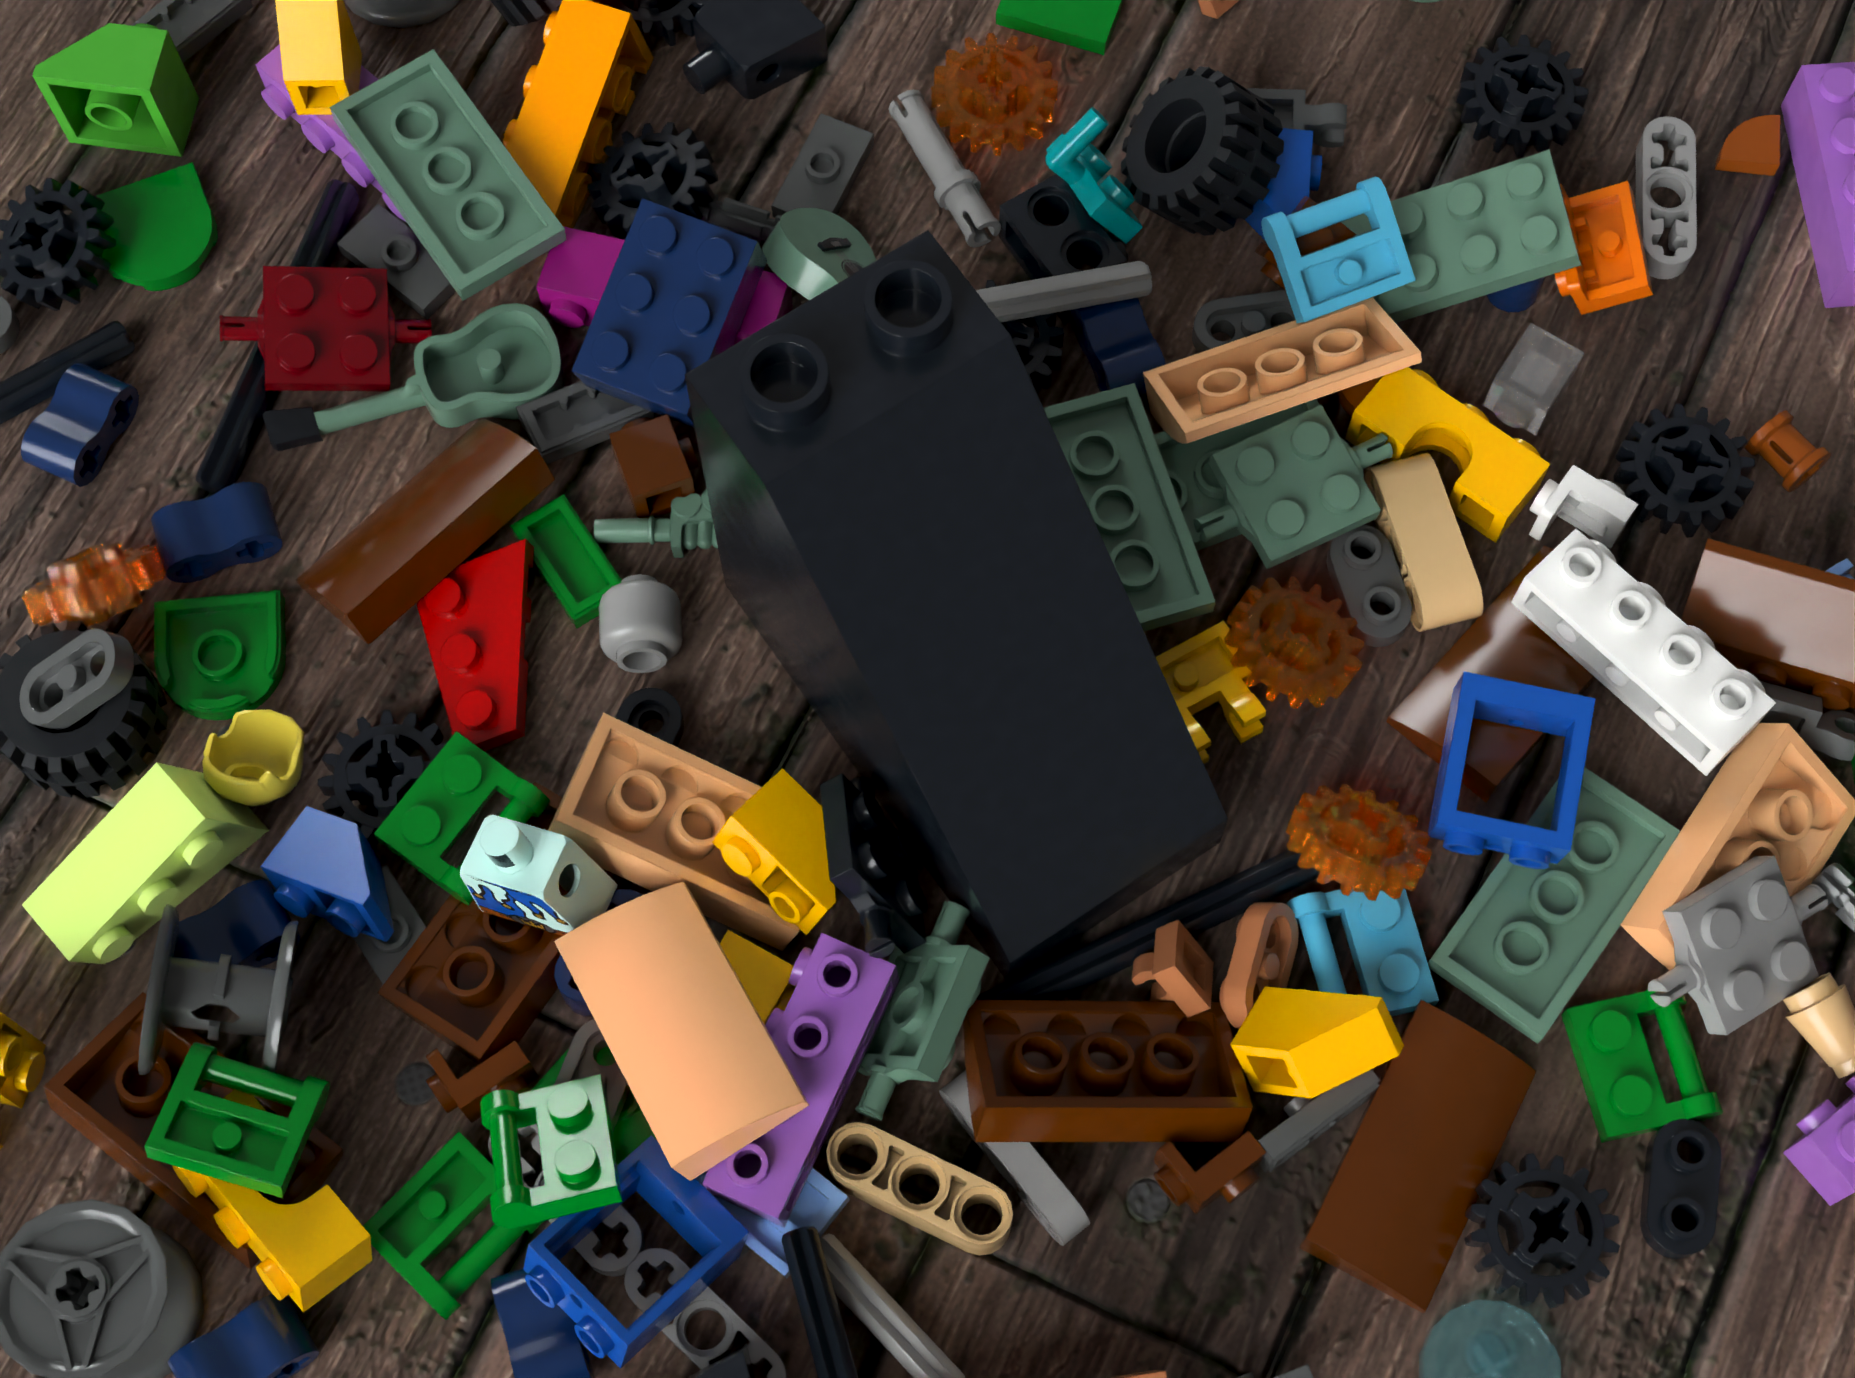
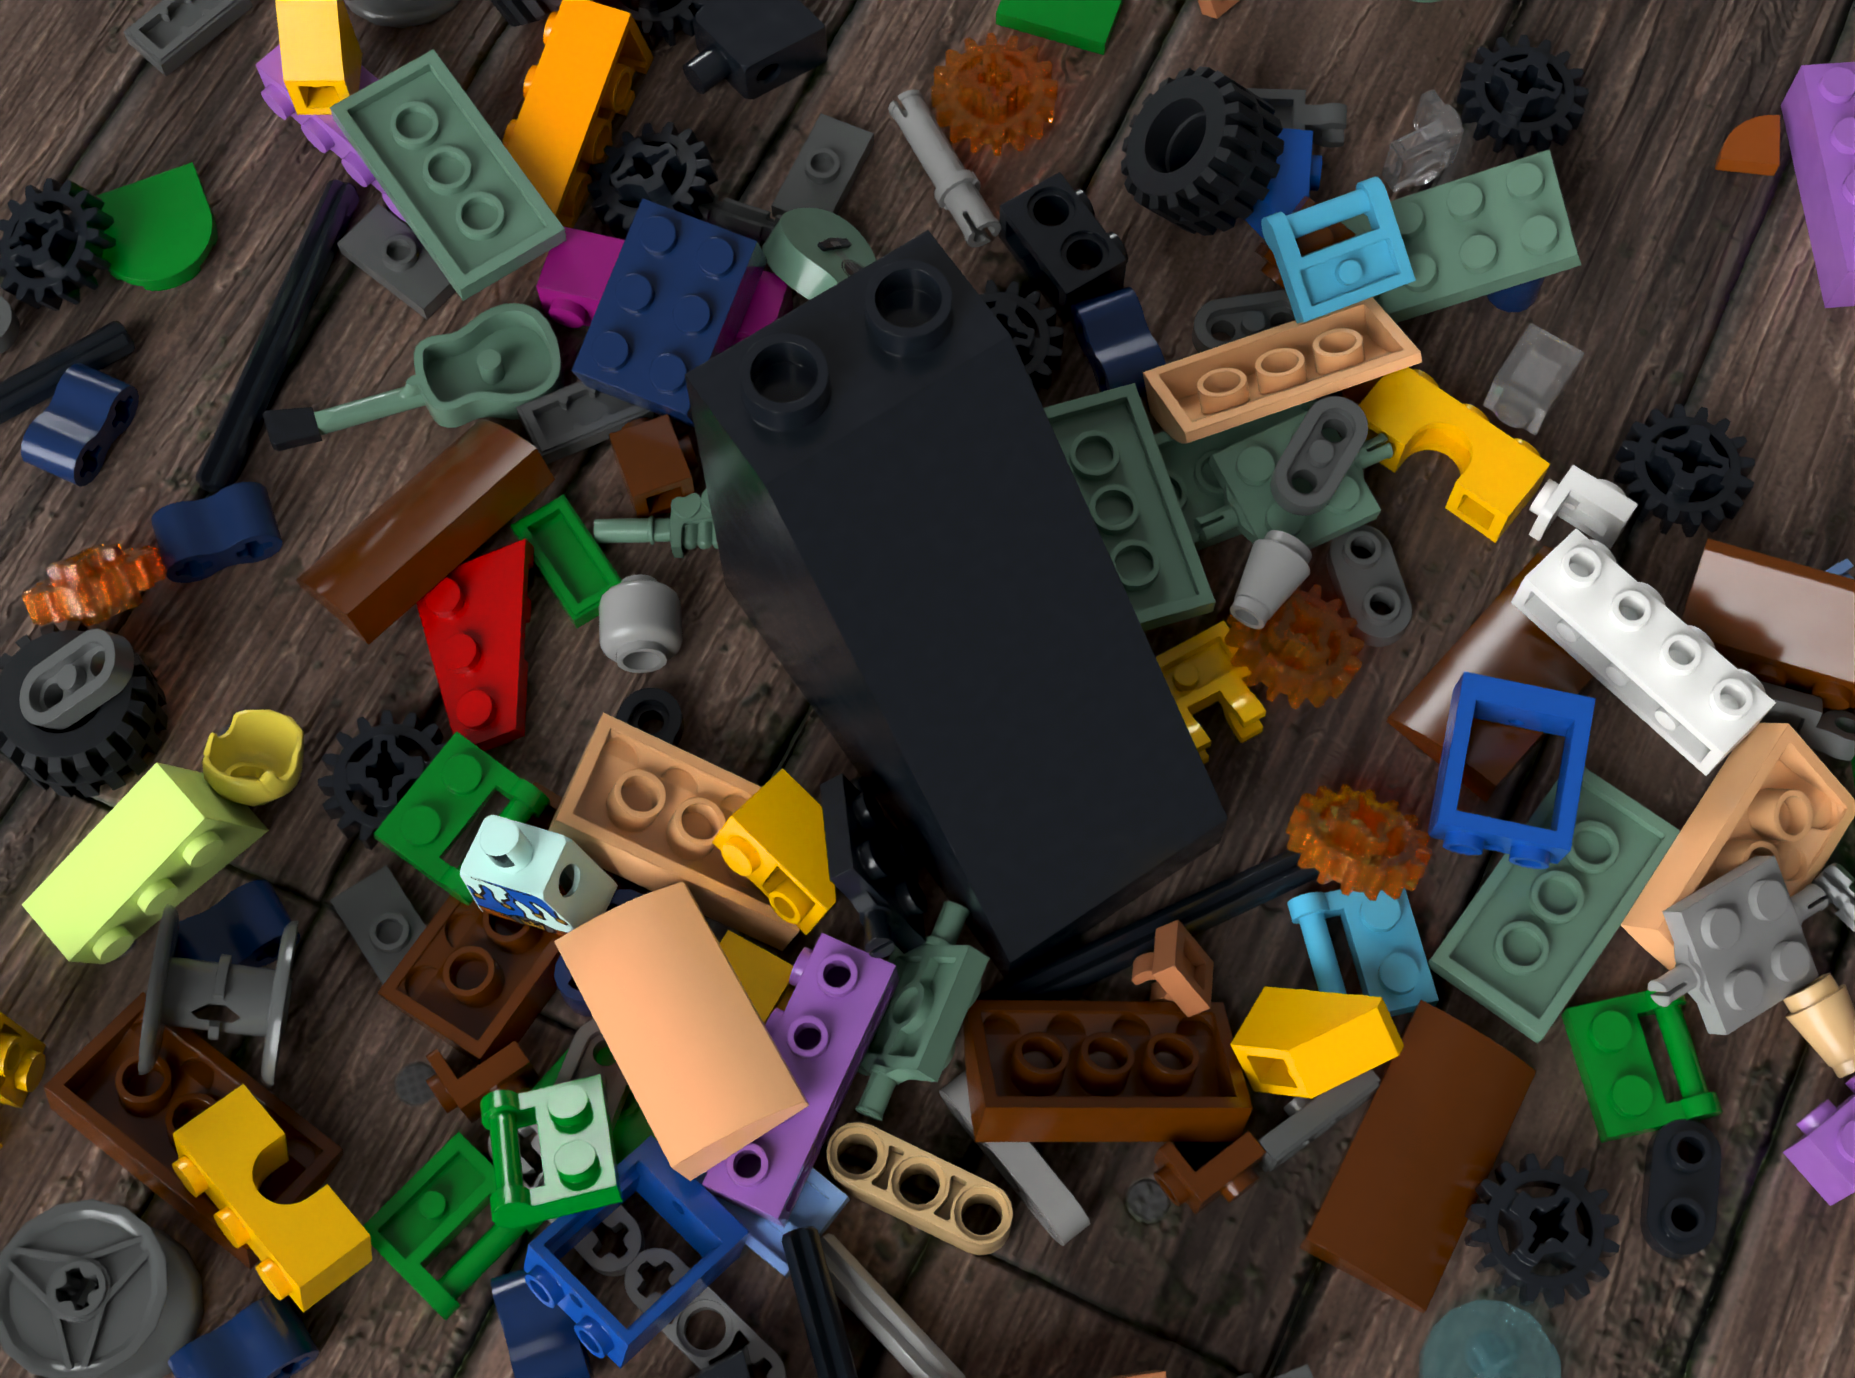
(121, 90): bright green slope -> none
(220, 651): green tile -> none
(233, 1138): green plate -> none
(325, 329): dark red plate -> none
(330, 872): slope -> none
(1068, 291): light grey axle -> none
(1085, 171): teal plate -> none
(1260, 958): nougat plate -> none
(1270, 577): none -> light grey cone
(1316, 458): none -> dark grey plate
(1425, 541): tan beam -> none
(1427, 150): none -> clear bracket
(1609, 250): orange bracket -> none
(1678, 176): light grey beam -> none
(1787, 451): dark orange bush -> none

